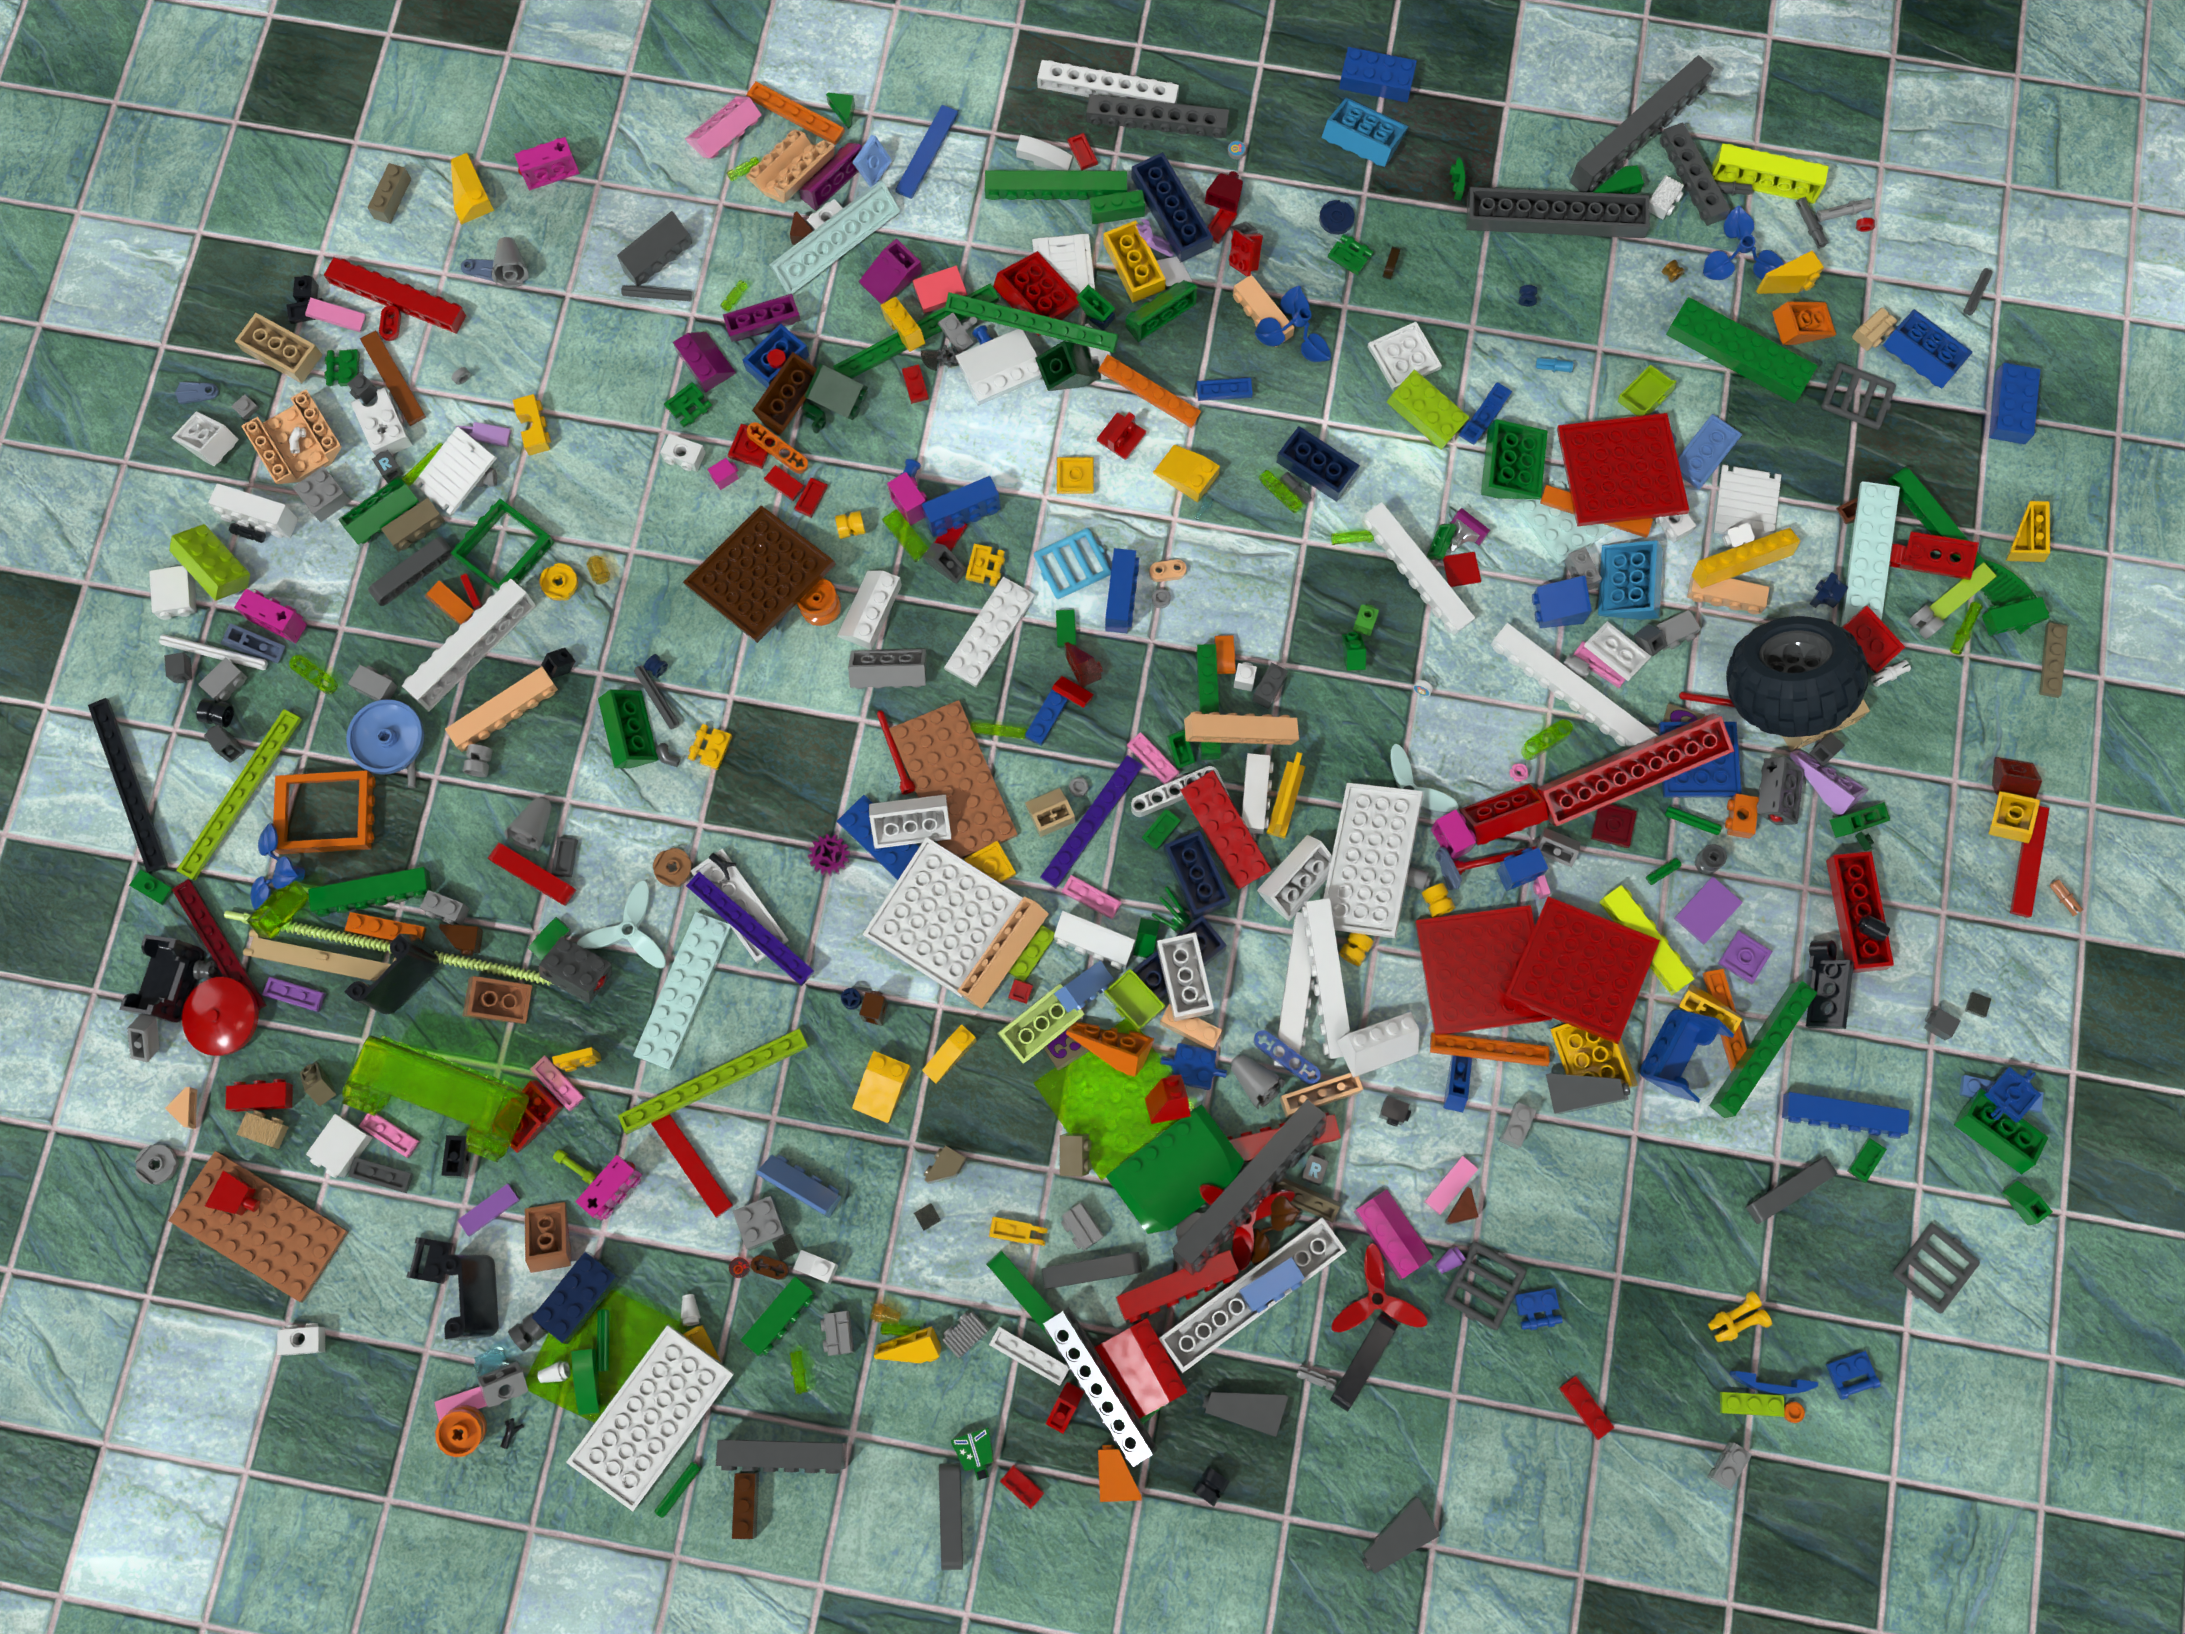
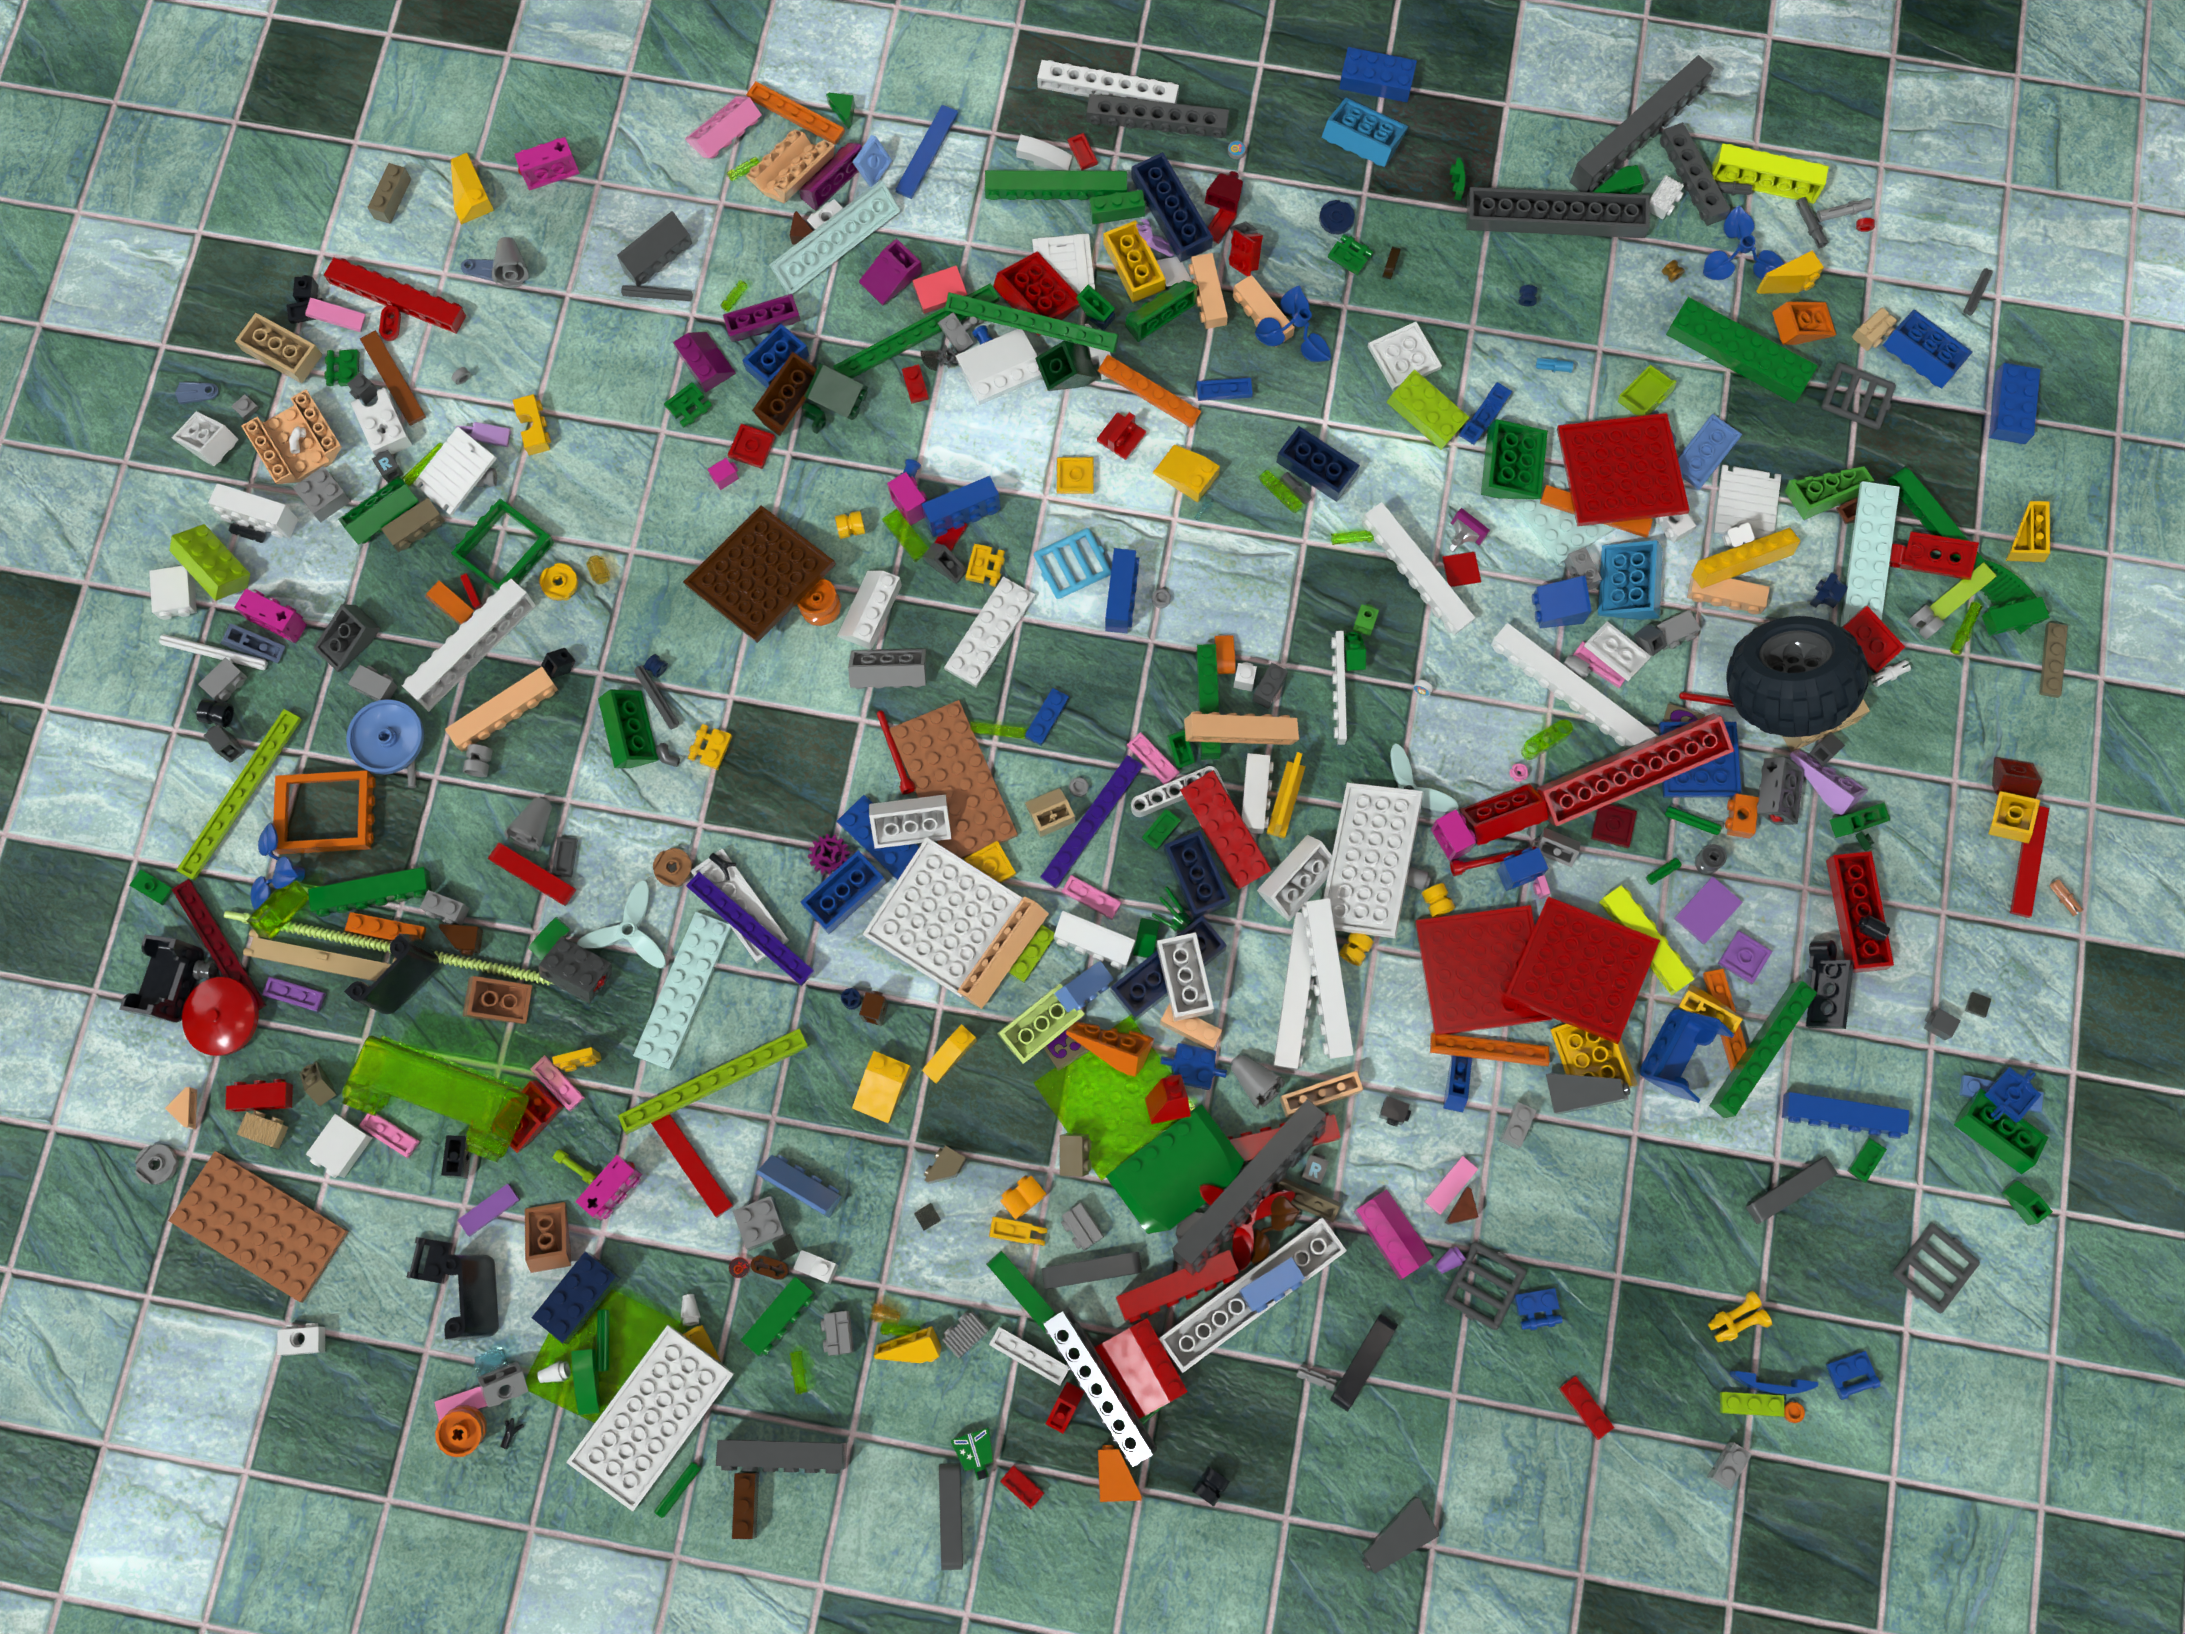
(128, 786): black plate -> none
(143, 1038): light grey brick -> none
(178, 667): dark grey brick -> none
(232, 1195): red torso -> none
(316, 681): clear neon green beam -> none
(346, 636): none -> dark grey slope
(380, 1175): dark grey plate -> none
(410, 571): dark grey beam -> none
(527, 1332): dark grey wheel -> none
(675, 445): white brick -> none
(775, 450): orange beam -> none
(776, 358): red tile -> none
(784, 483): red tile -> none
(811, 497): red tile -> none
(843, 892): none -> blue brick
(900, 319): yellow arch -> none
(1020, 991): red plate -> none
(1023, 1197): none -> light orange brick
(1065, 627): green tile -> none
(1072, 691): red tile -> none
(1083, 665): clear red slope -> none
(1134, 1000): lime container -> none
(1168, 572): light nougat plate -> none
(1209, 292): none -> light nougat brick
(1253, 1411): dark grey slope -> none
(1288, 1055): blue beam -> none
(1338, 679): none -> white plate
(1380, 1044): white slope -> none
(1391, 1306): red piece -> none
(1441, 541): green plate -> none
(1448, 869): sand blue piece -> none
(1824, 492): none -> bright green wedge

